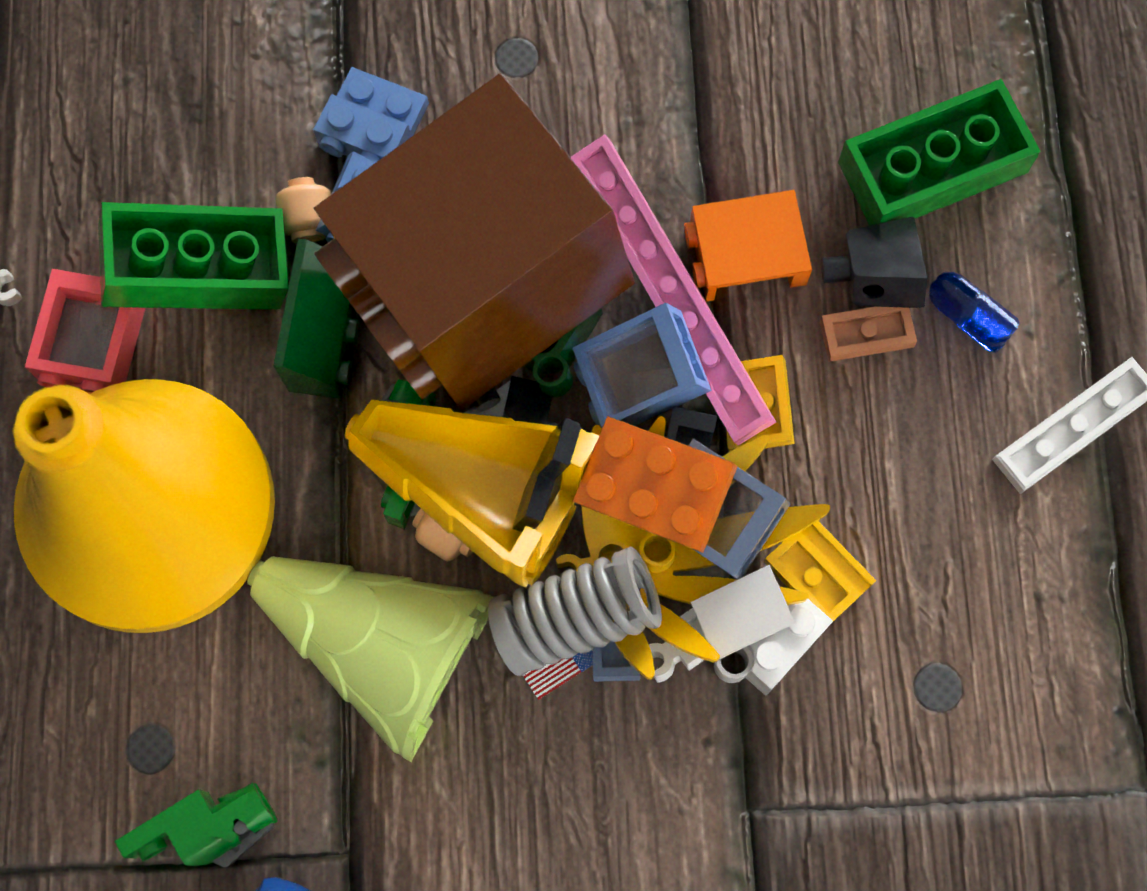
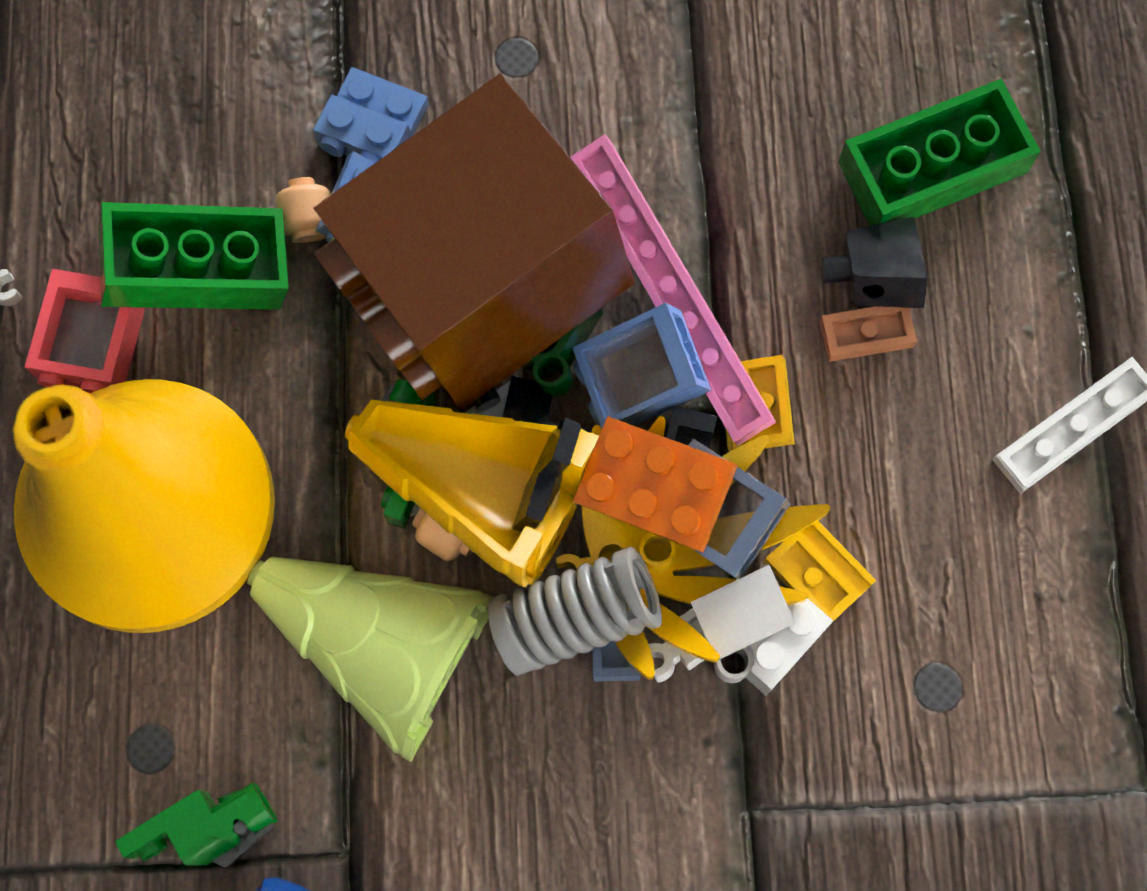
(315, 330): dark green slope -> none
(552, 676): sticker -> none
(748, 242): orange panel -> none
(973, 310): clear blue arm -> none

